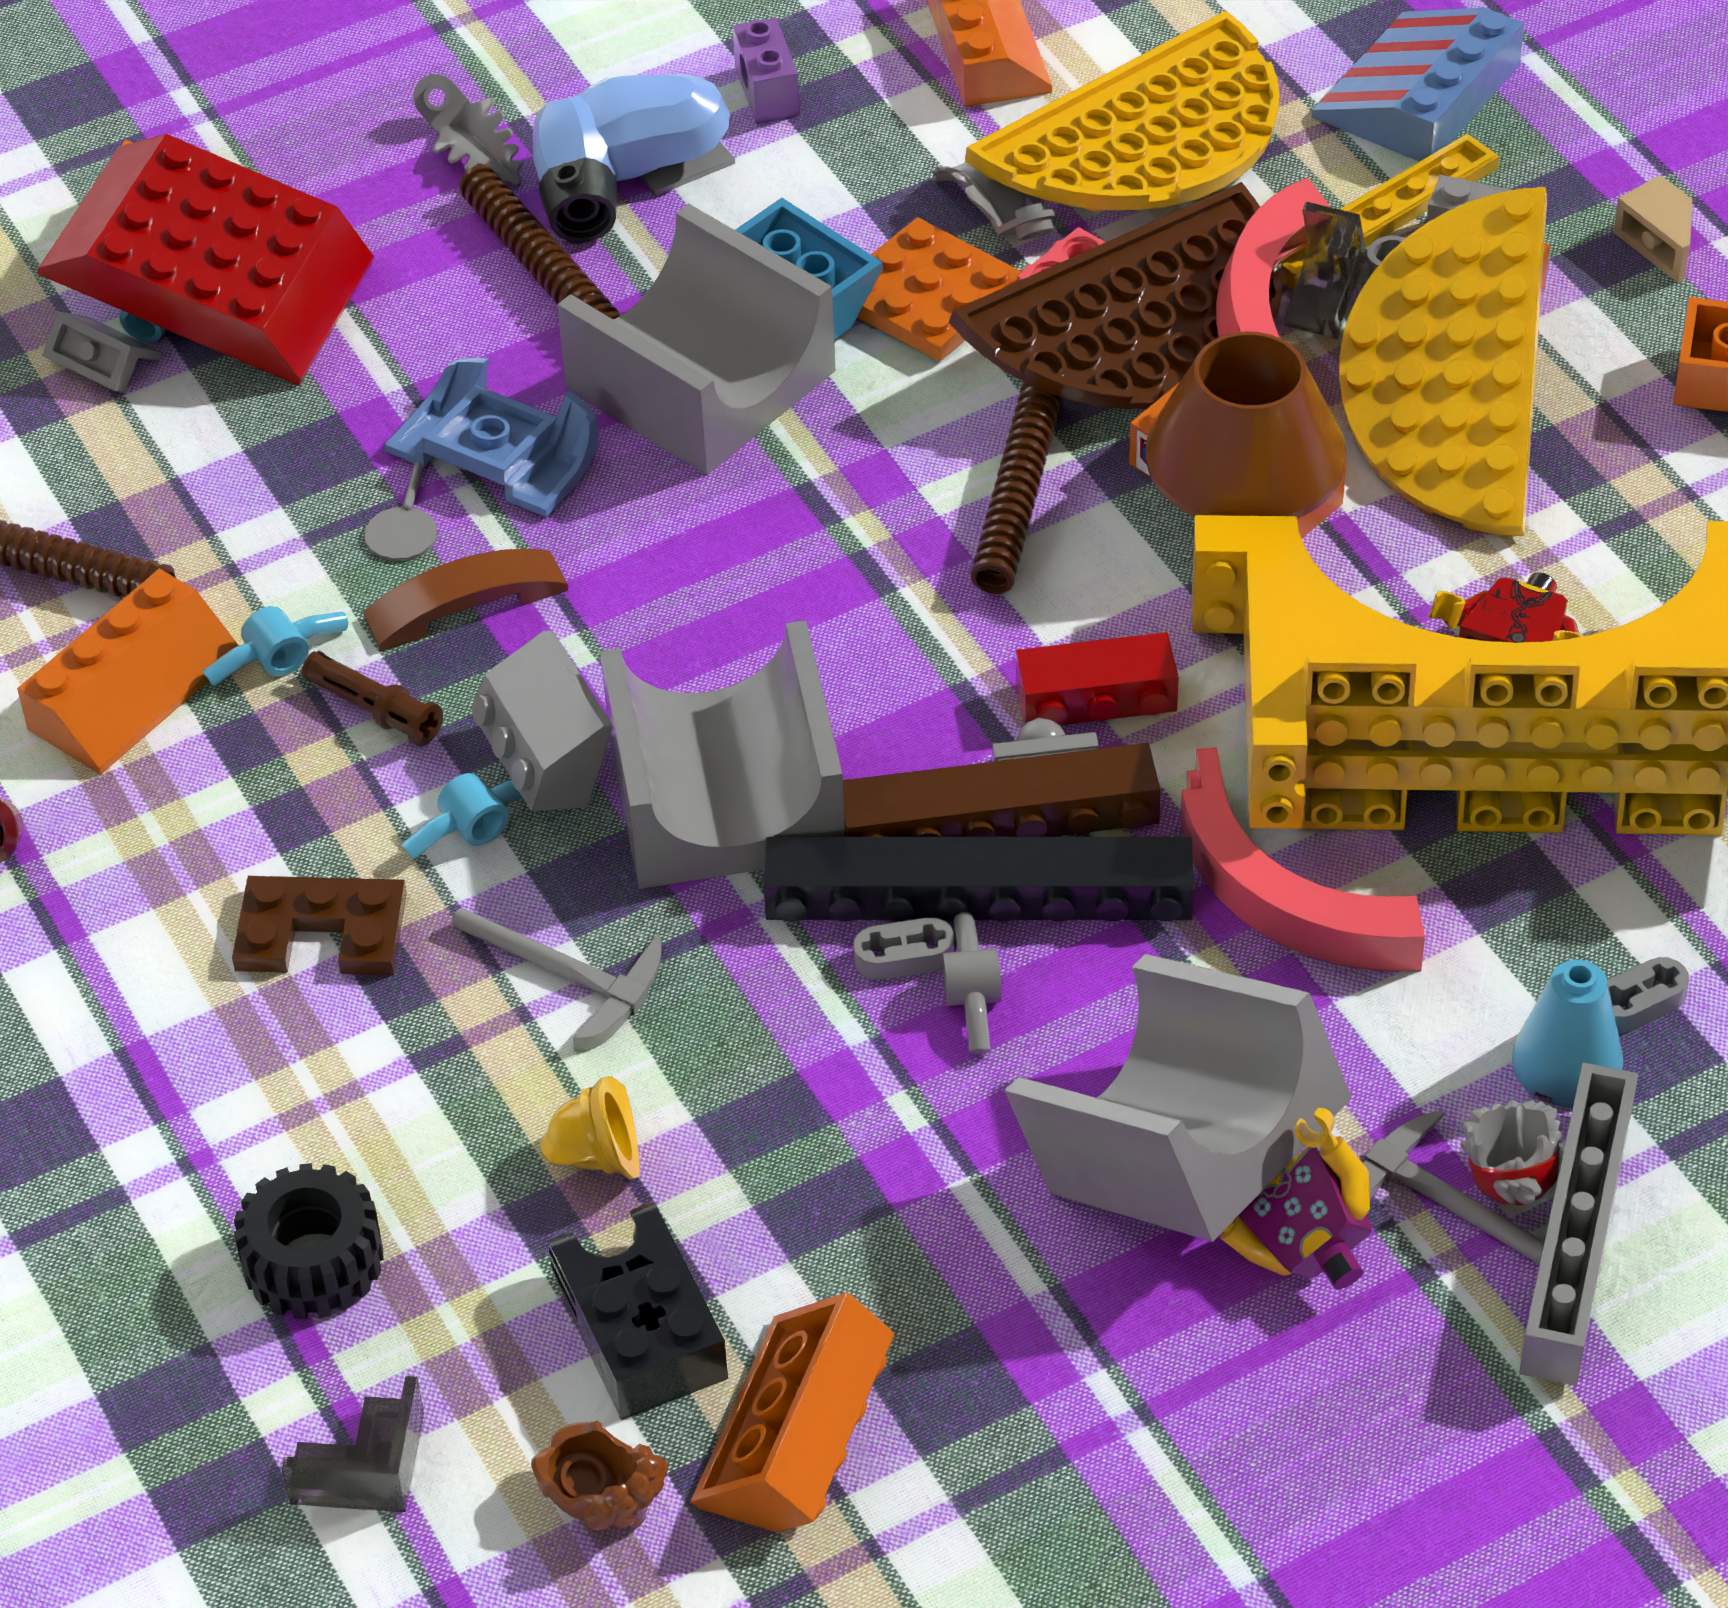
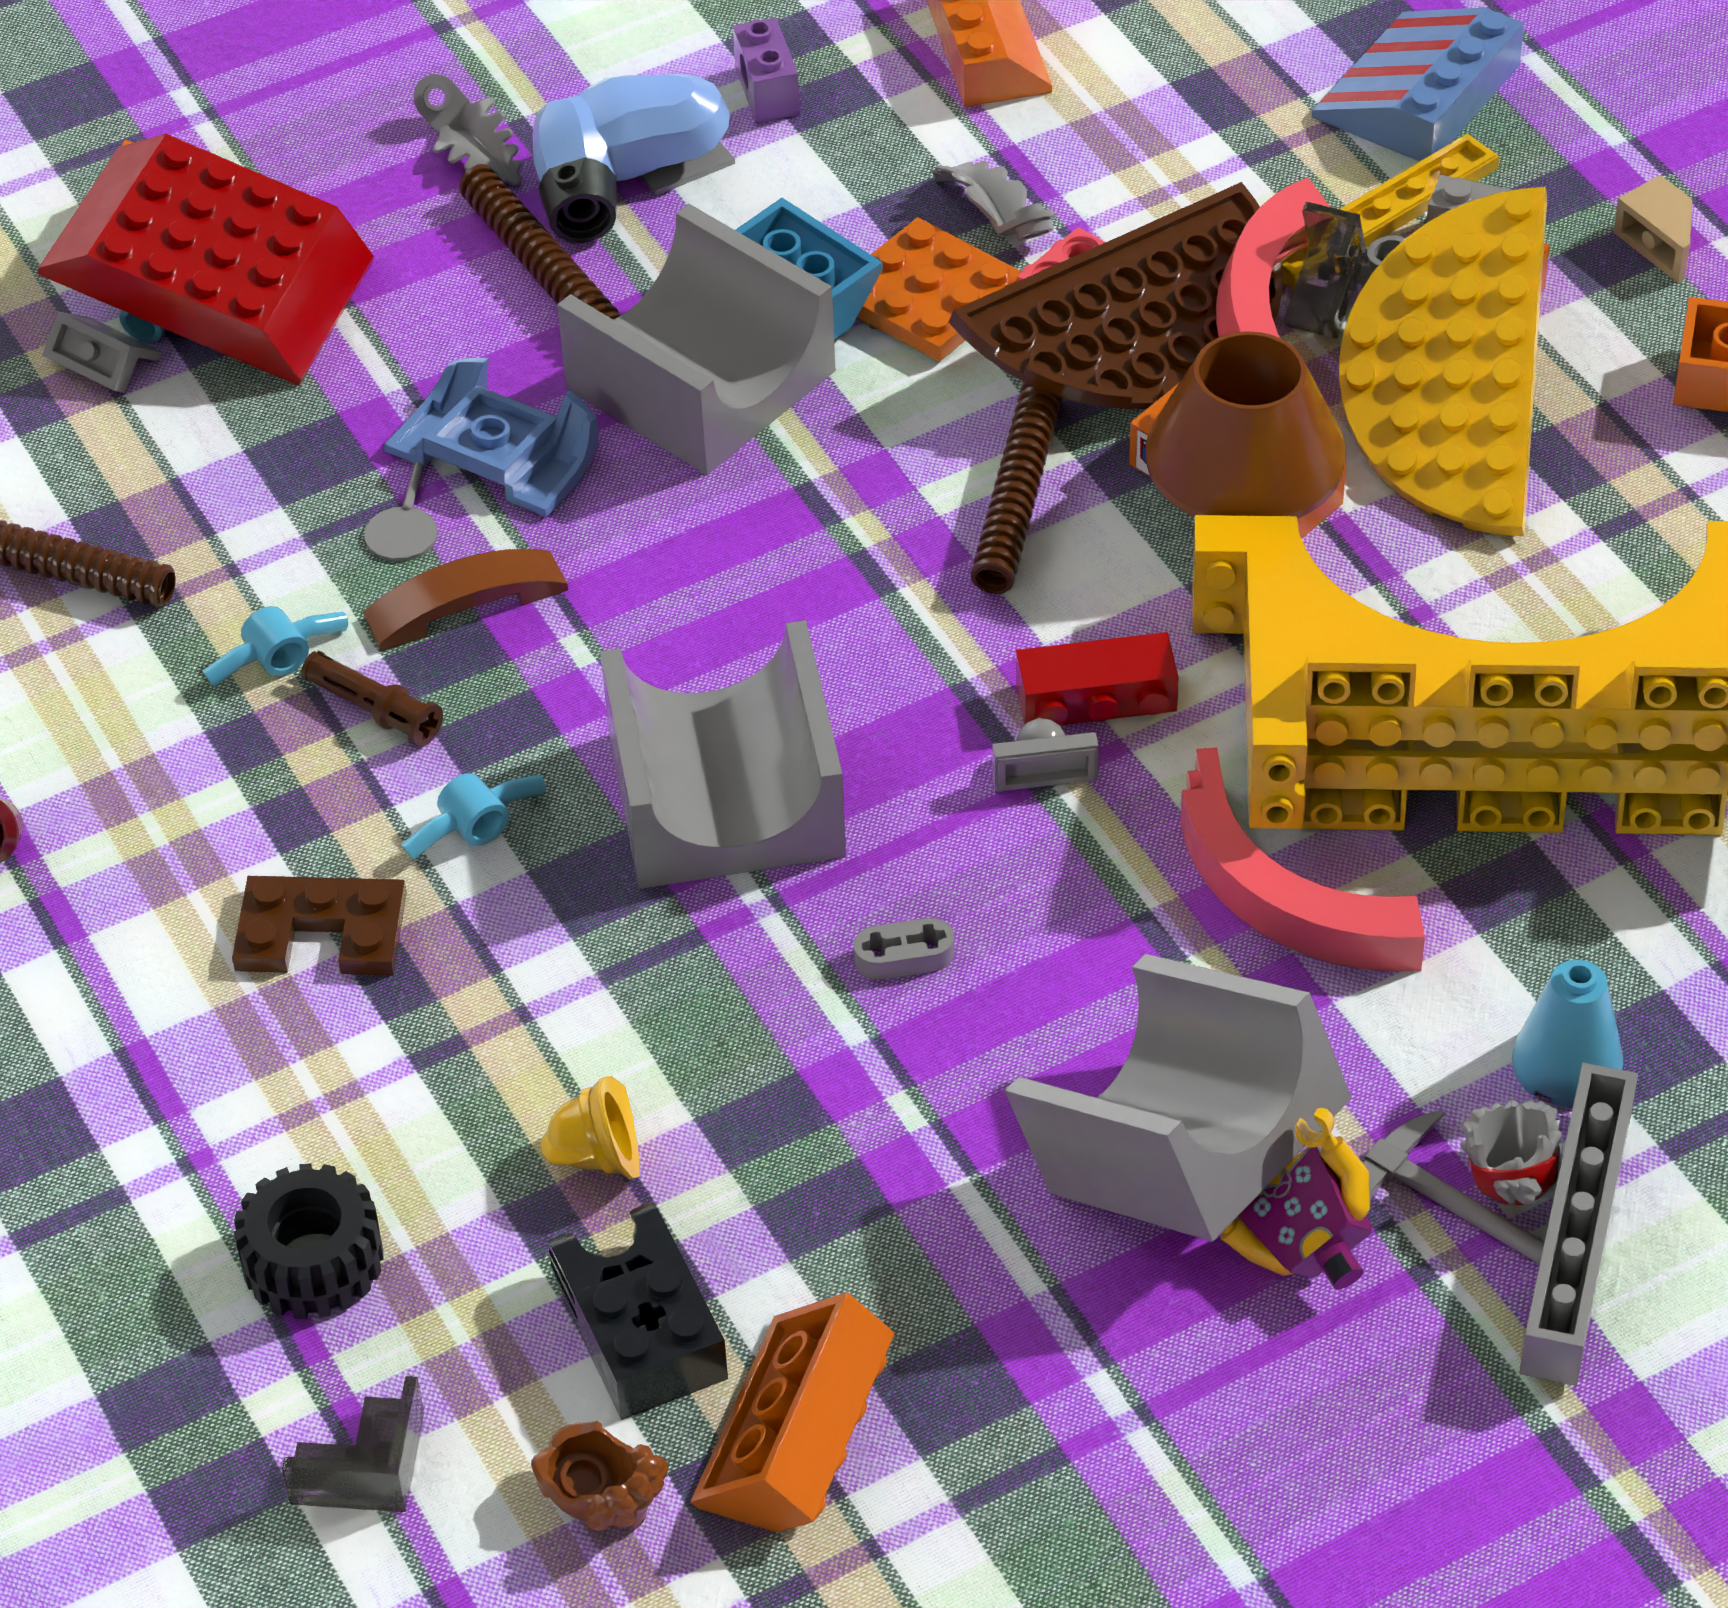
(125, 672): orange slope -> none
(544, 724): light grey slope -> none
(623, 992): light grey piece -> none
(972, 981): light grey piece -> none
(978, 876): black brick -> none
(1010, 797): reddish brown brick -> none
(1148, 130): yellow plate -> none
(1509, 612): red torso -> none
(1644, 1000): light grey beam -> none

